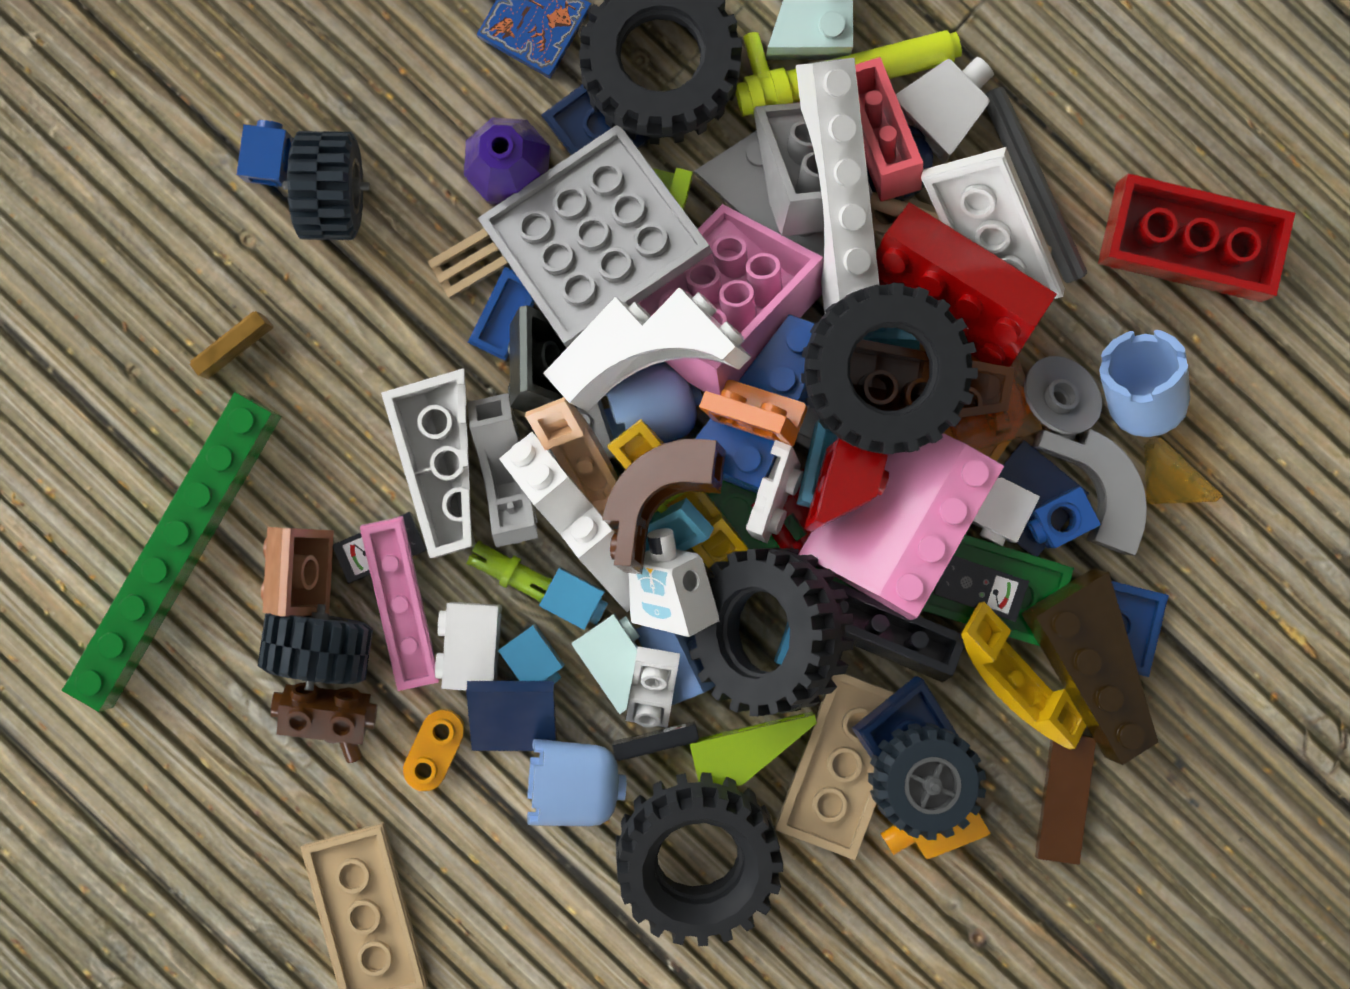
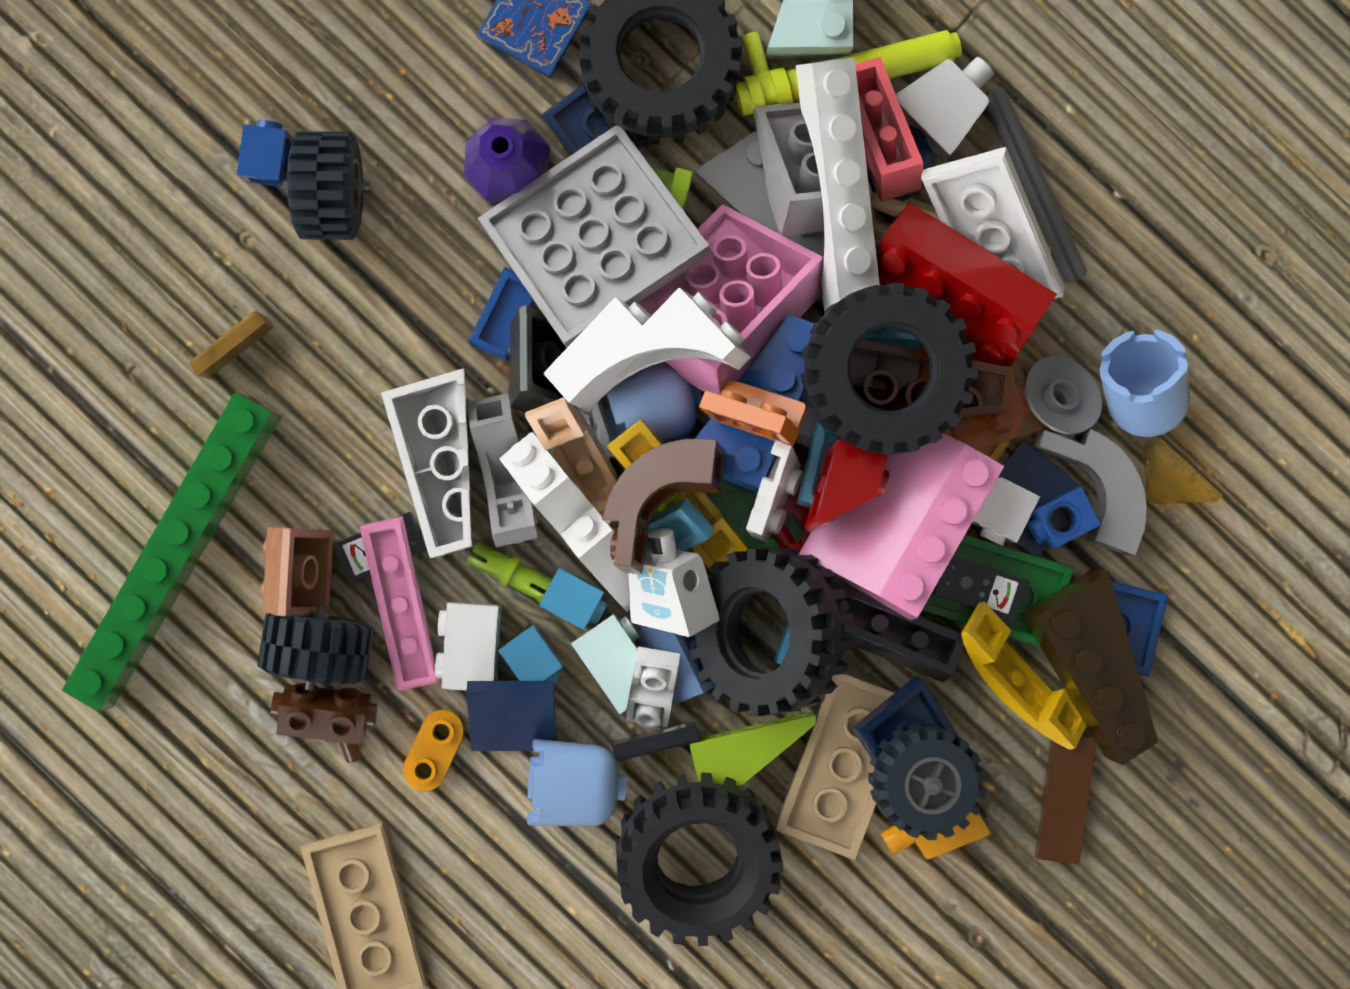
(458, 249): tan tile -> none
(1196, 238): red brick -> none

